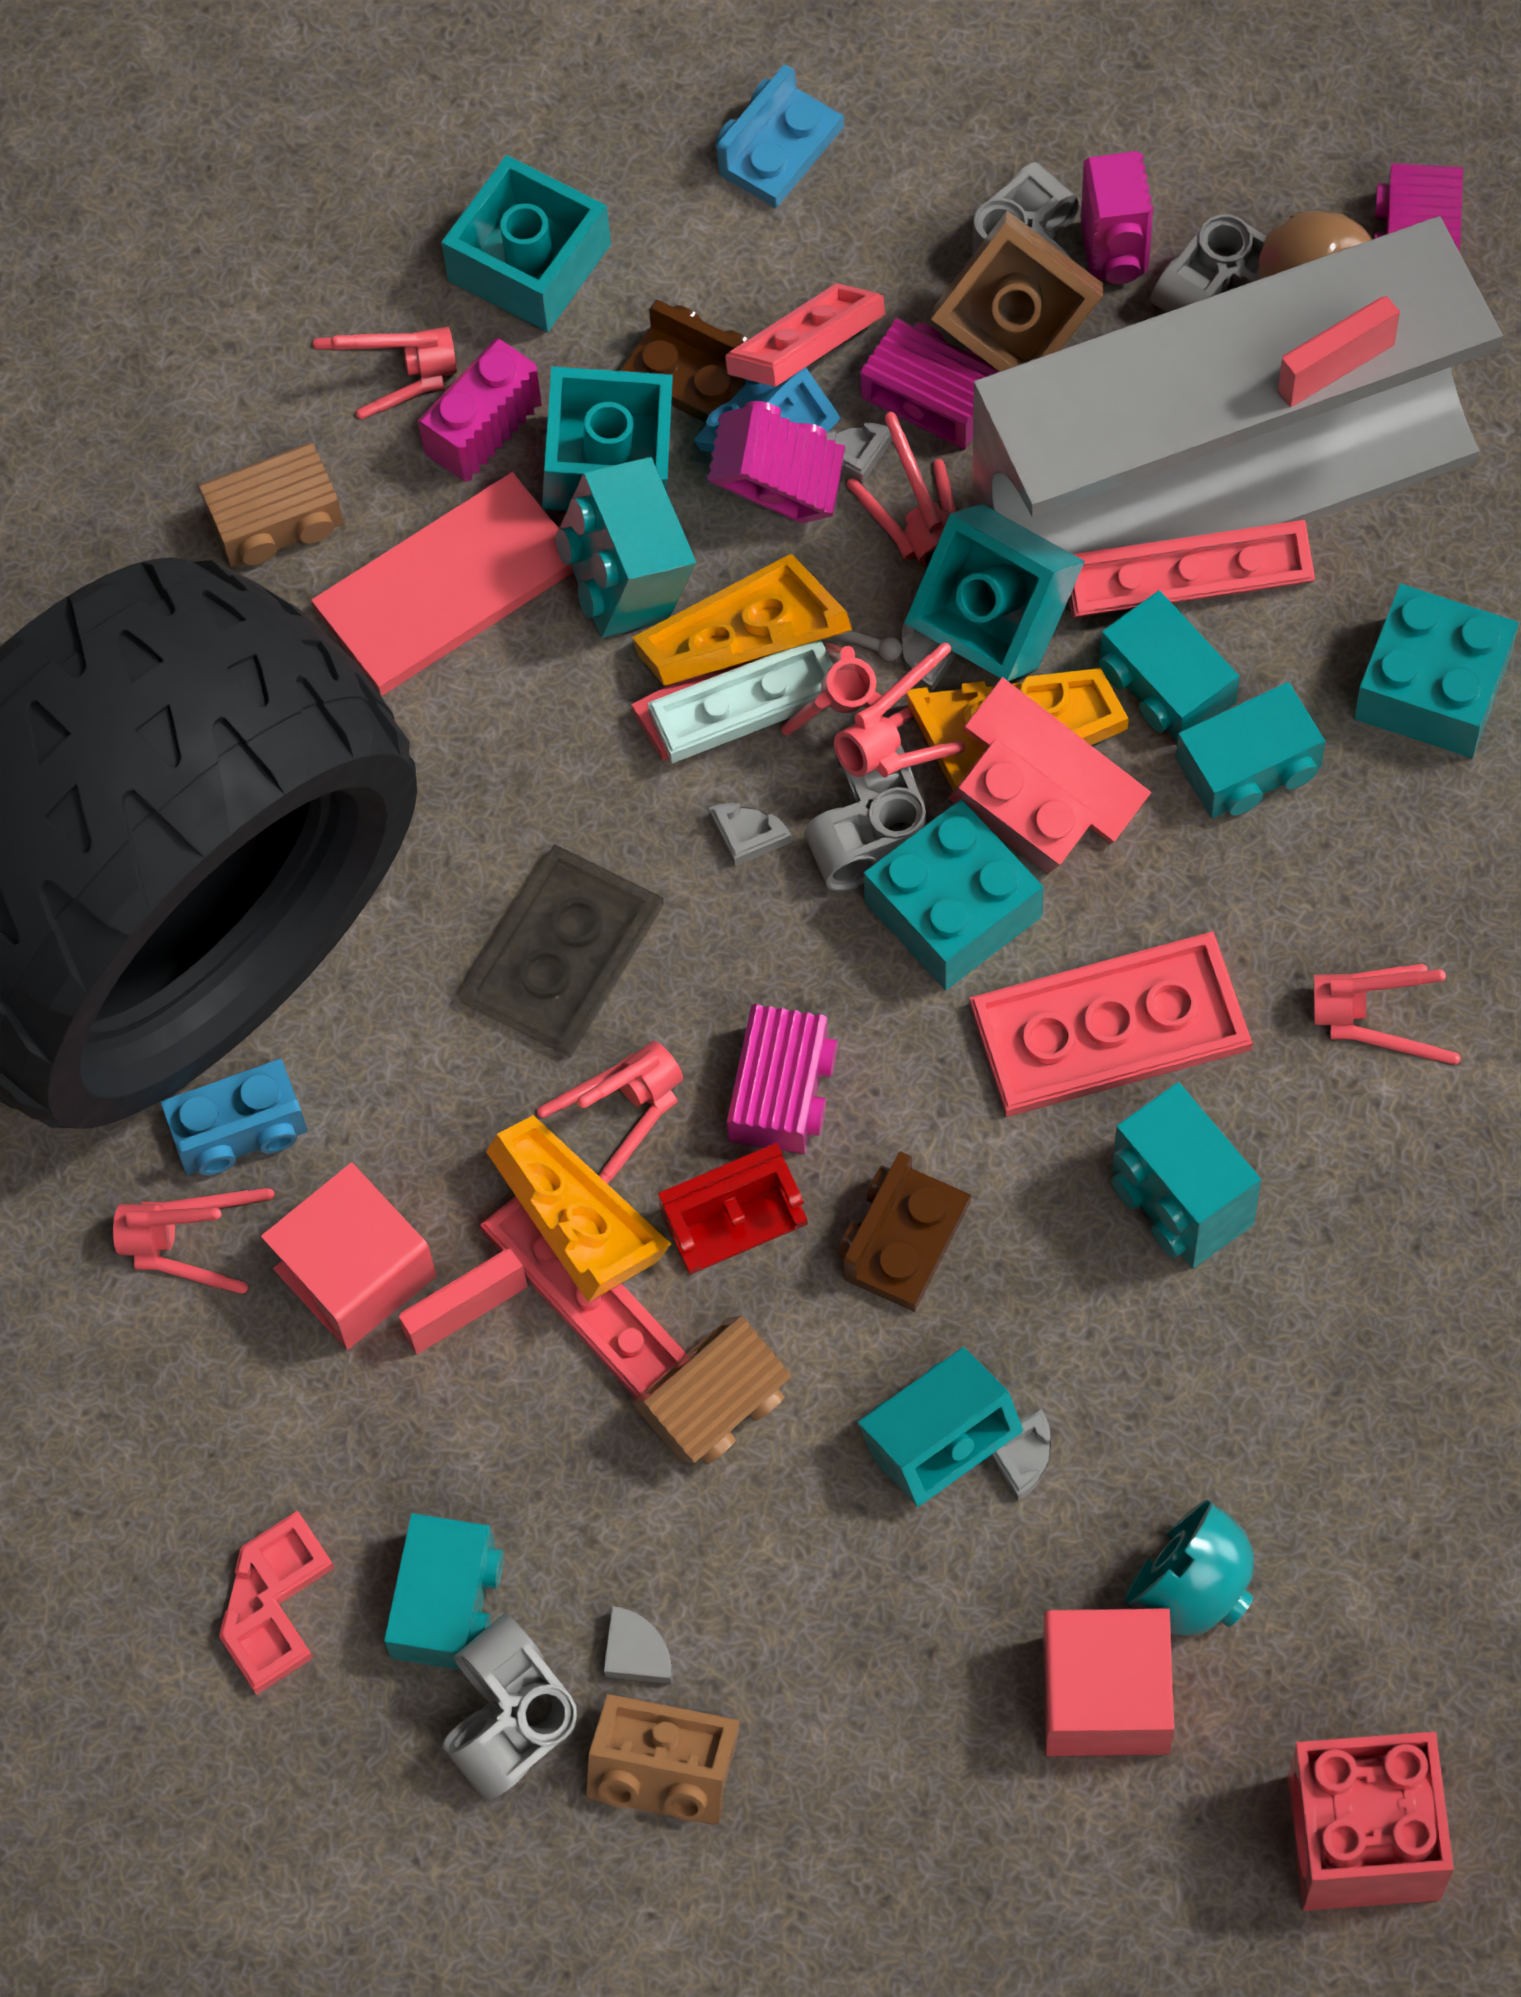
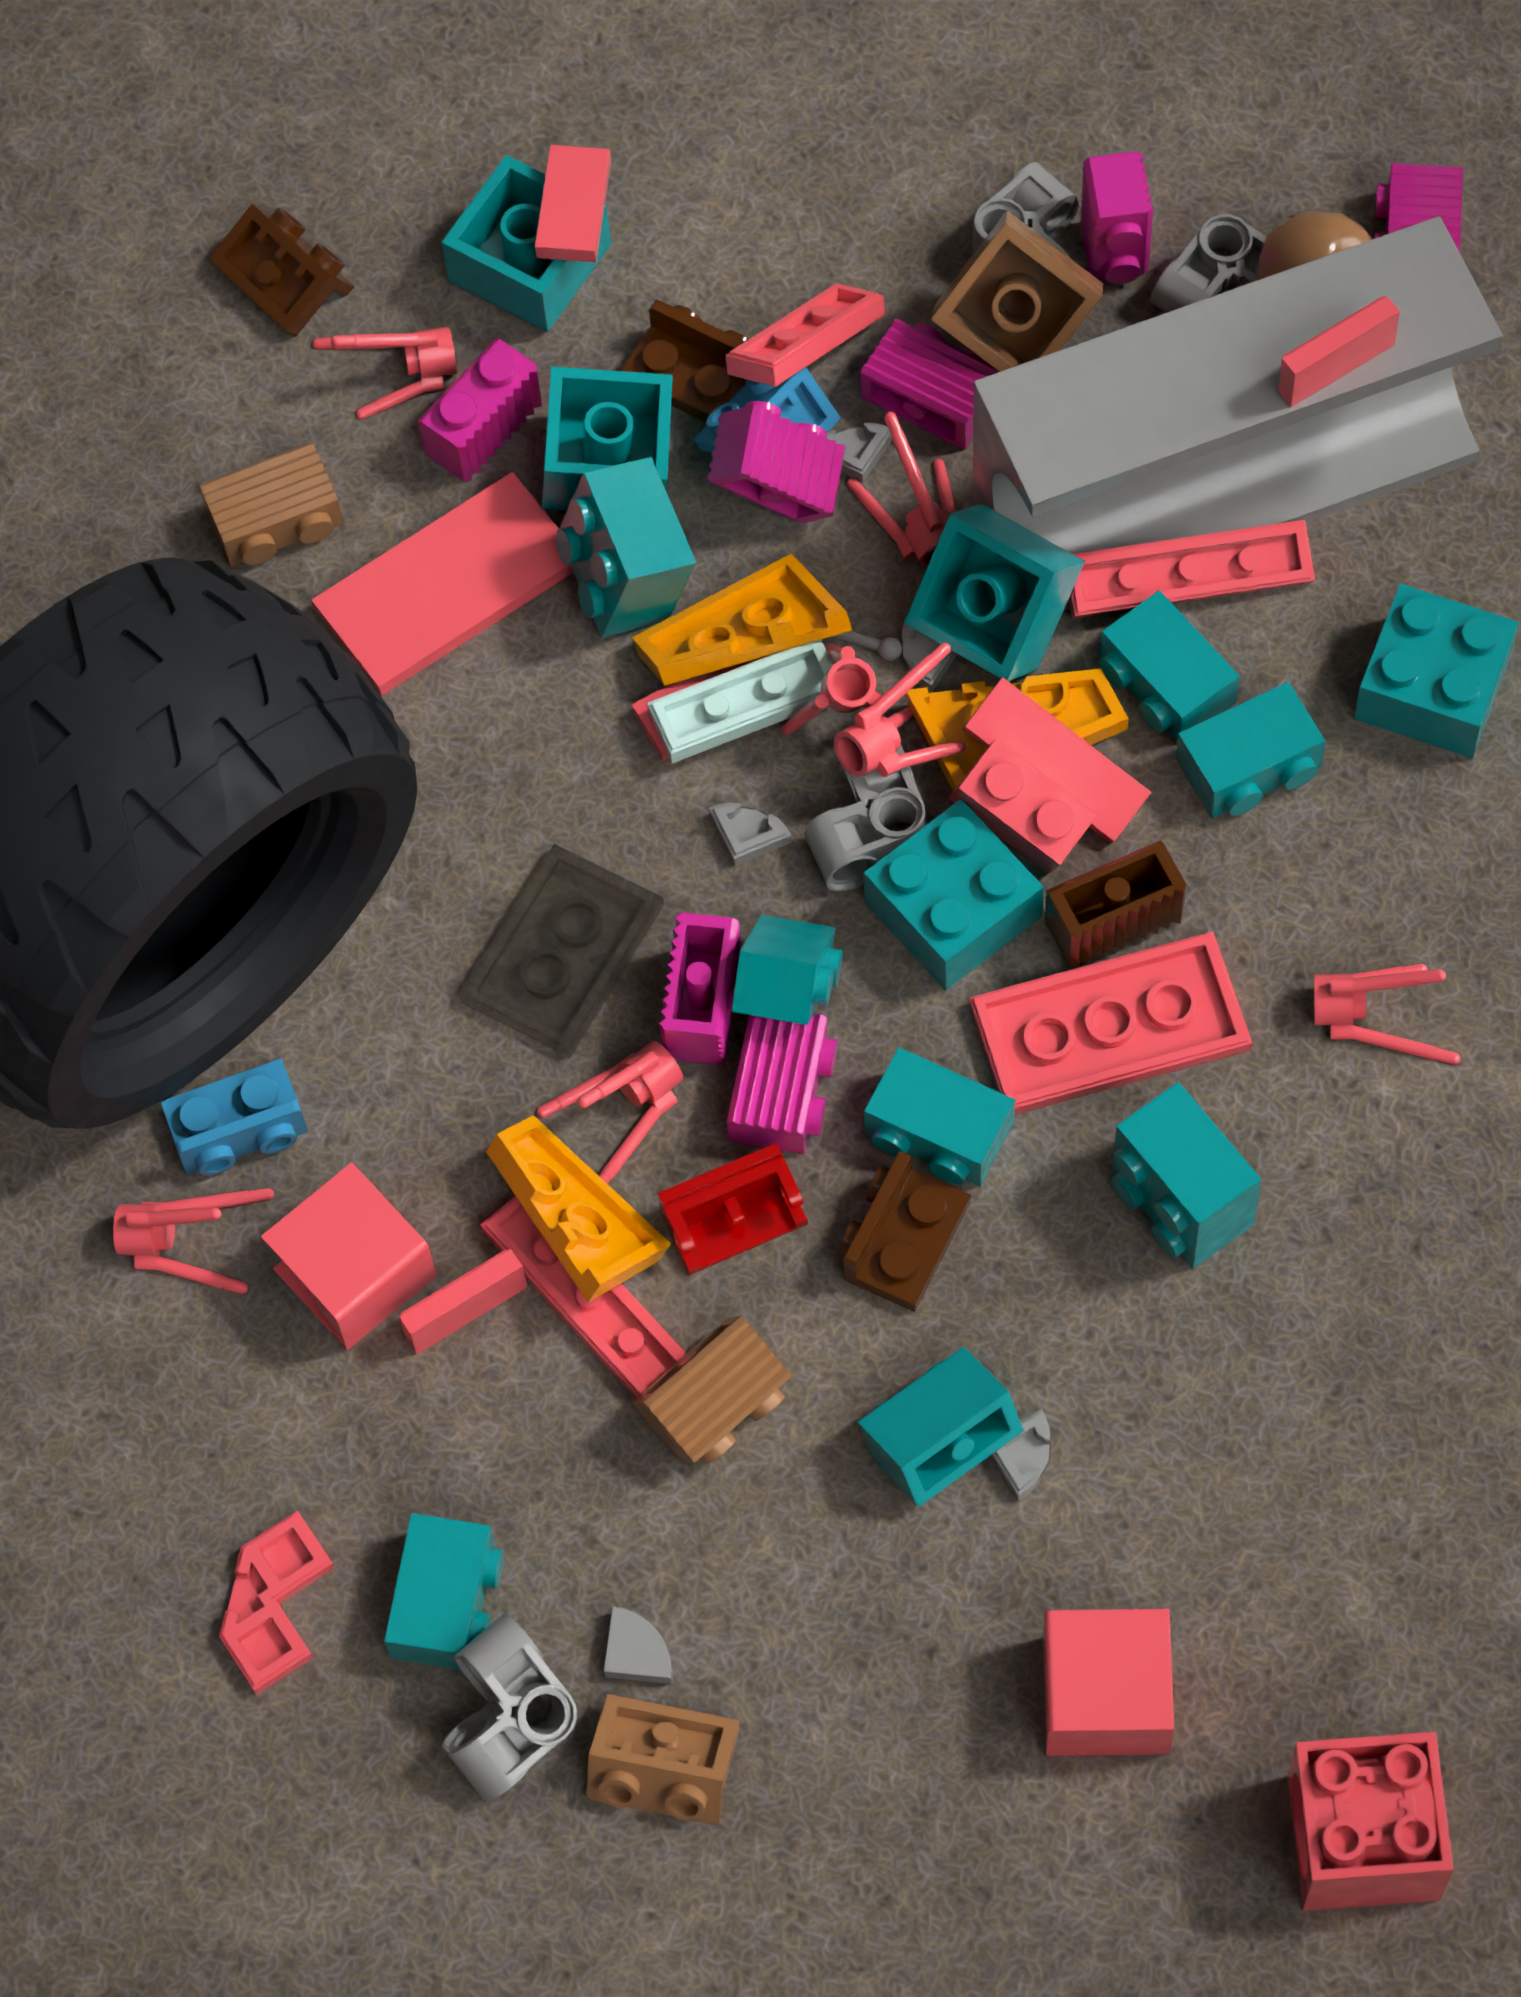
(279, 267): none -> reddish brown bracket
(573, 203): none -> coral tile
(700, 988): none -> dark pink brick
(776, 138): dark azure bracket -> none
(786, 970): none -> teal brick
(938, 1118): none -> teal brick
(1115, 904): none -> reddish brown brick
(1198, 1573): teal cylinder -> none

